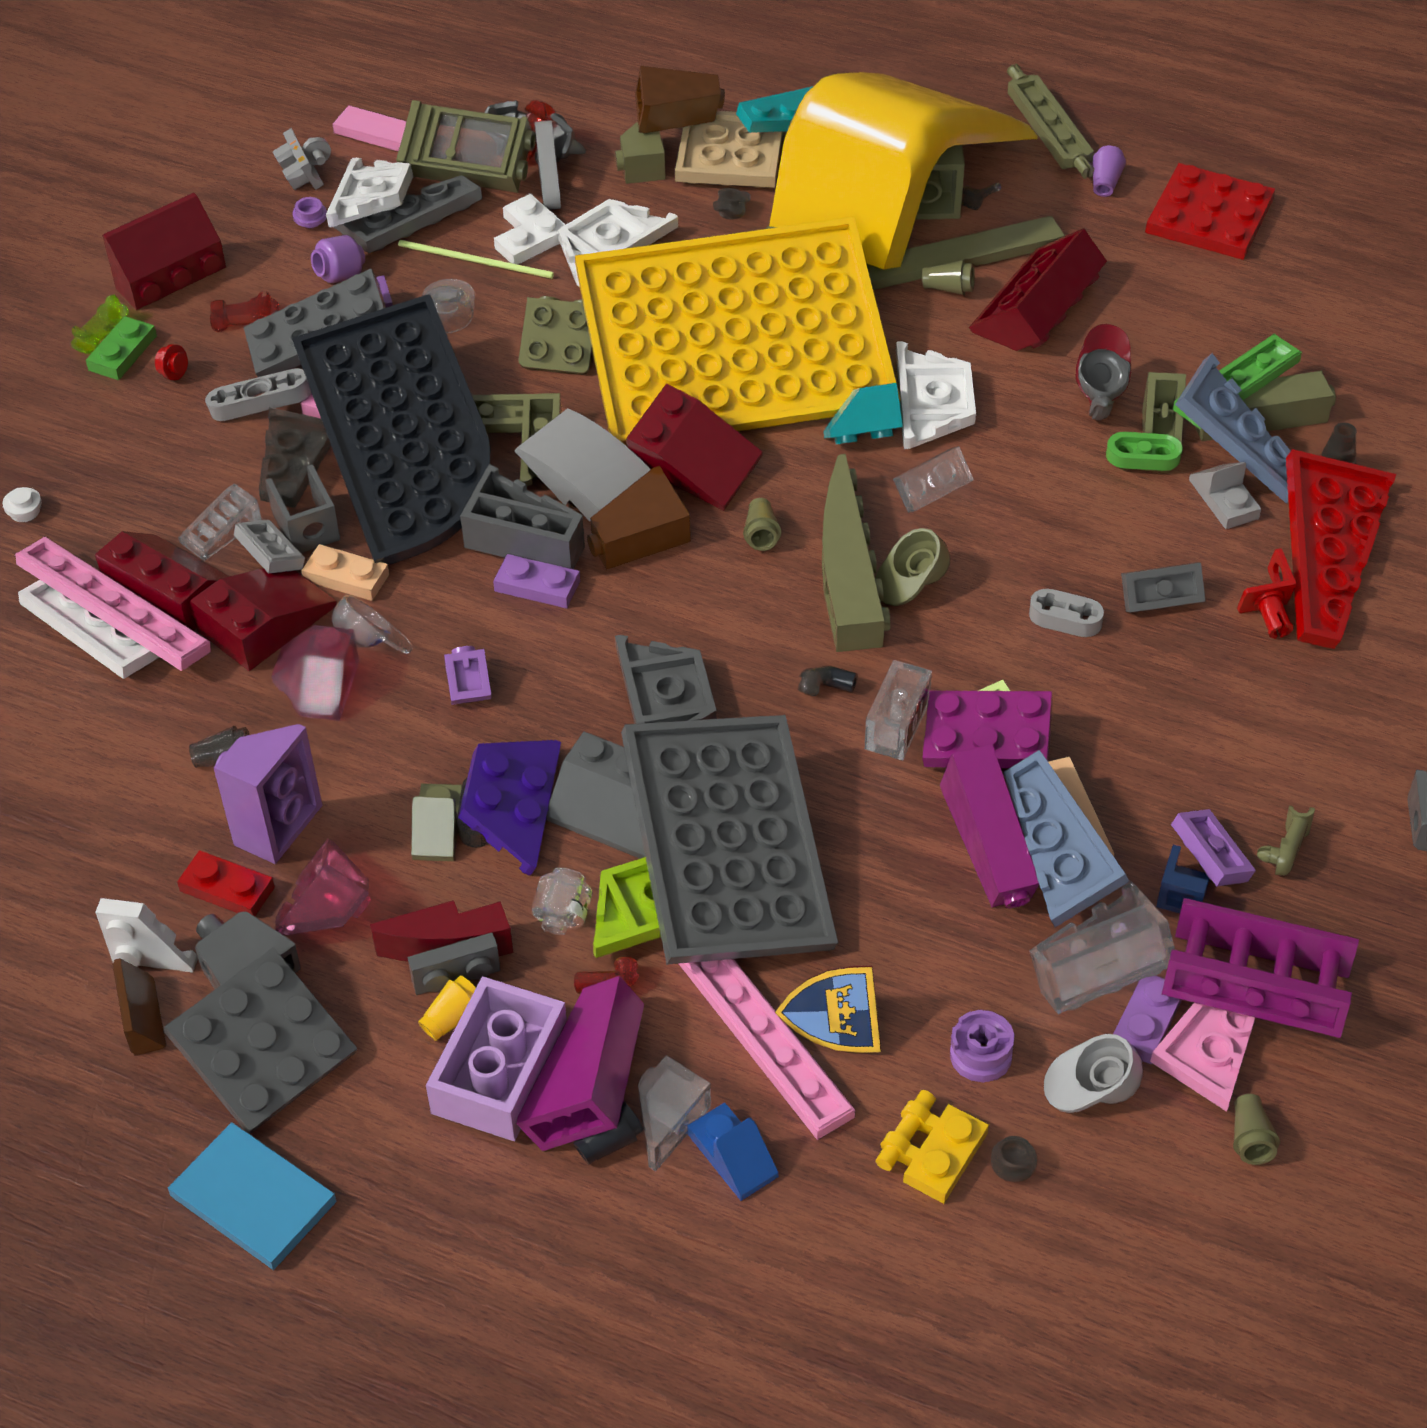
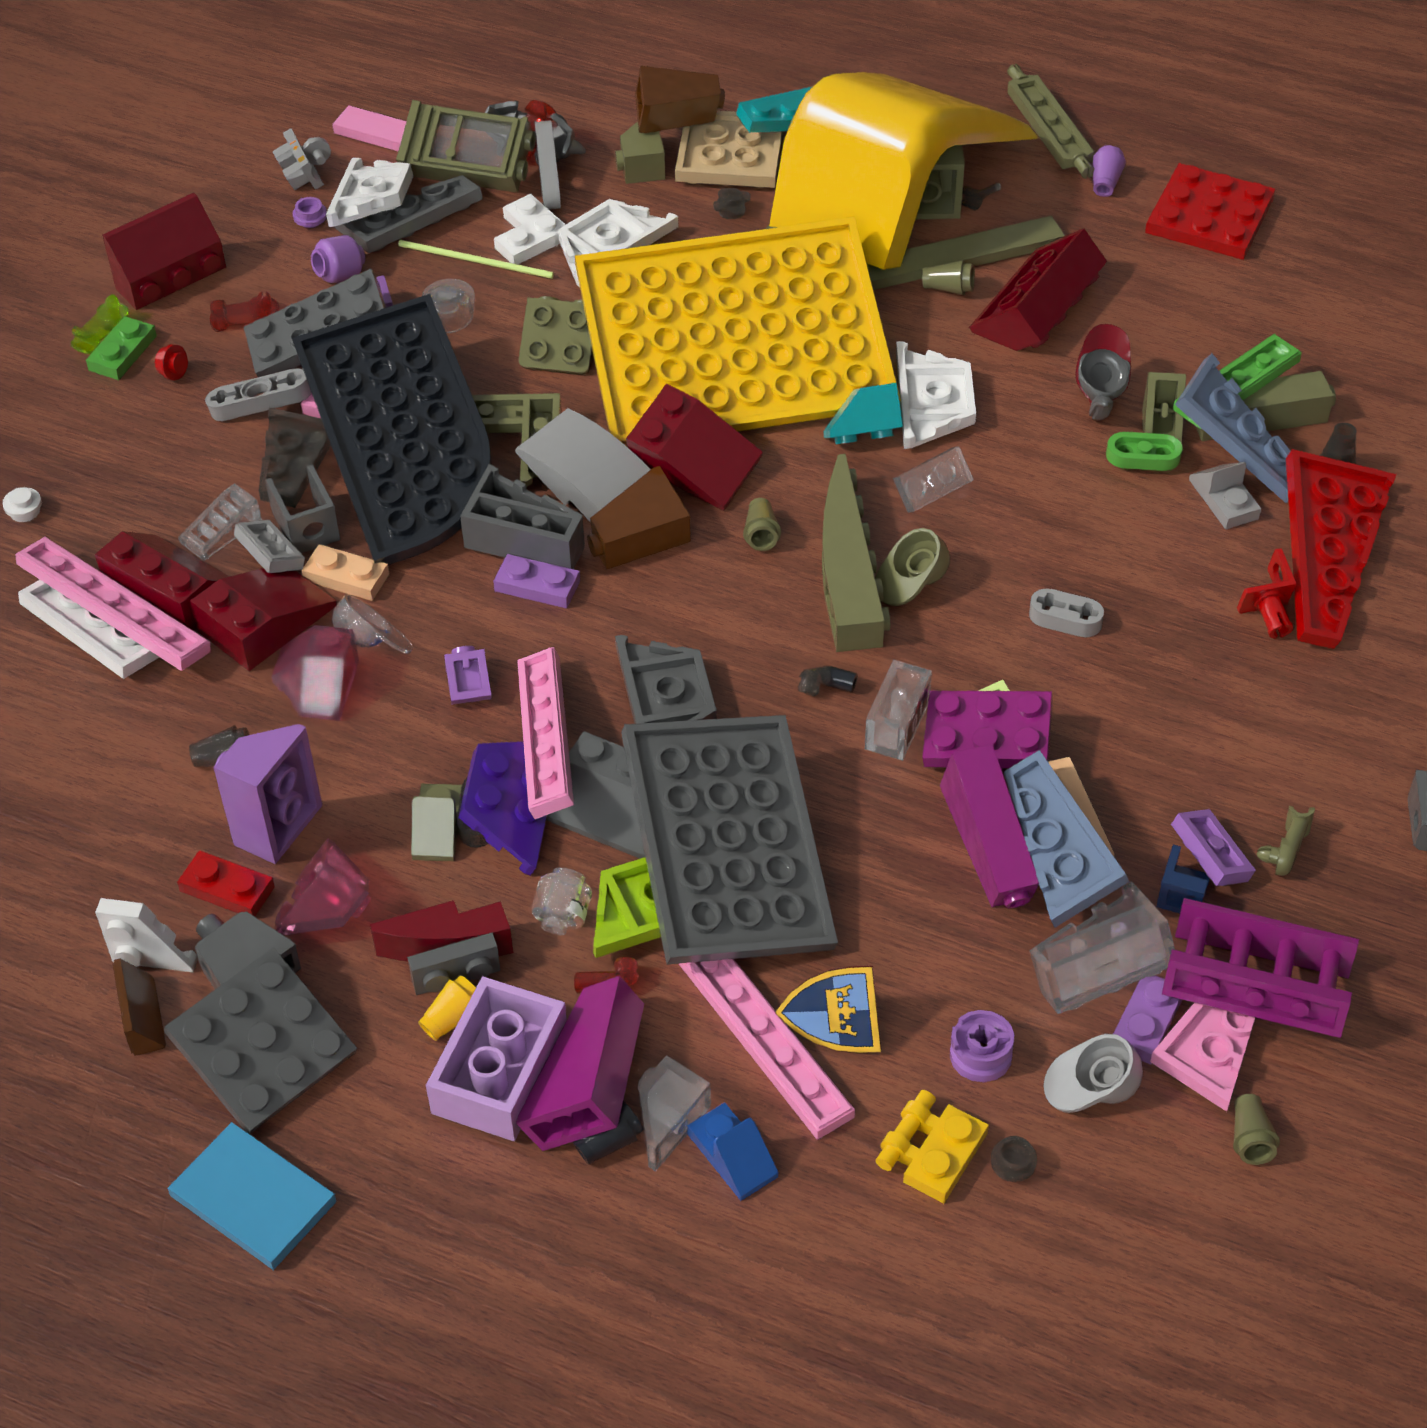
(544, 733): none -> bright pink tile
(1163, 587): dark grey plate -> none

